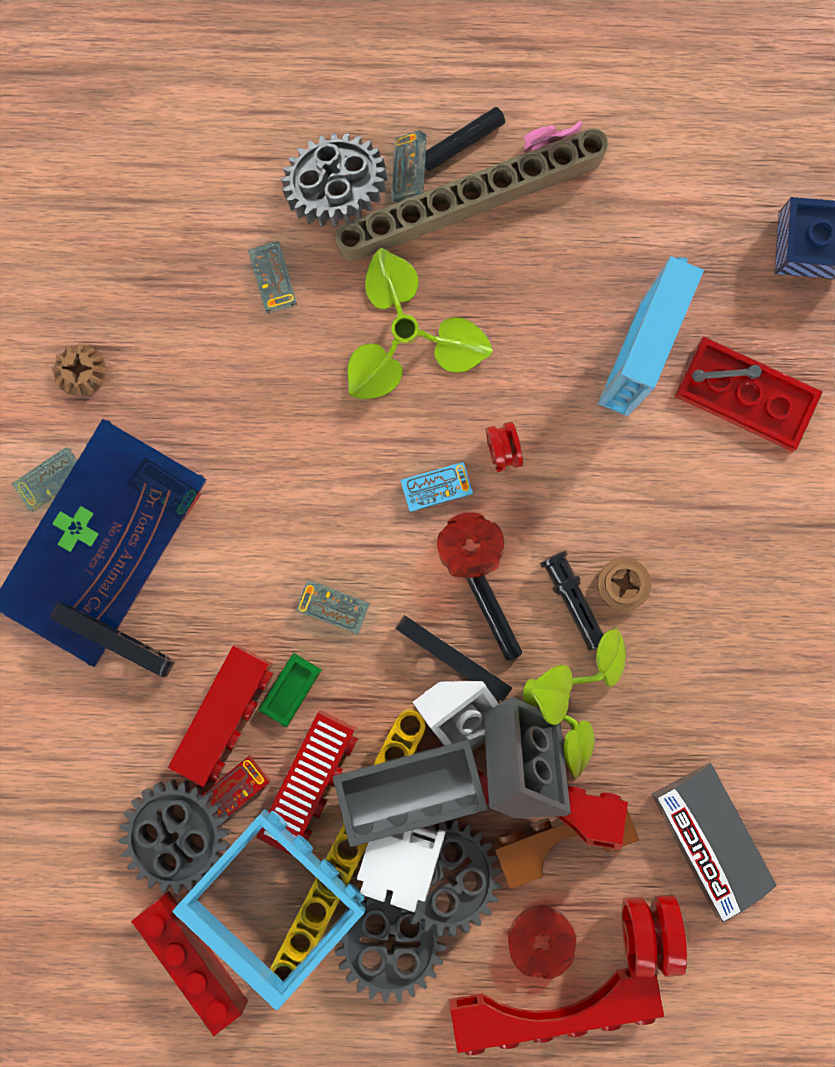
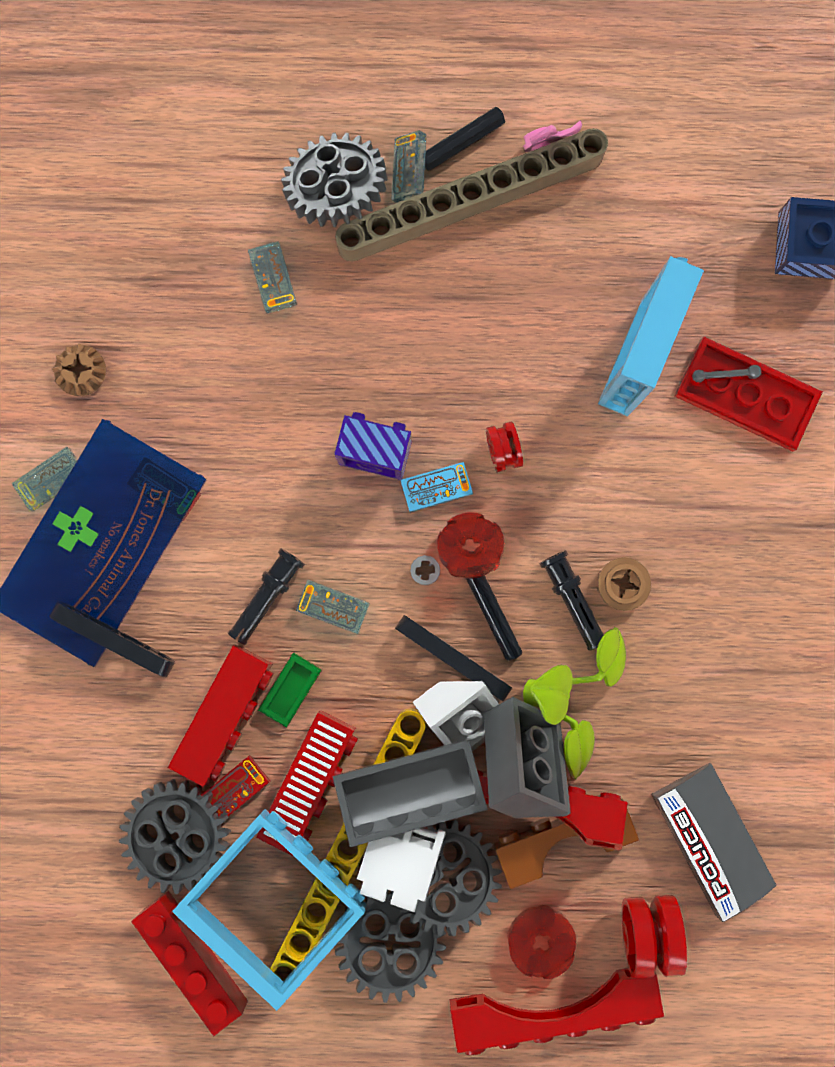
(274, 583): none -> black pin
(371, 369): lime plant -> none
(373, 446): none -> dark purple container
(418, 563): none -> light grey bush

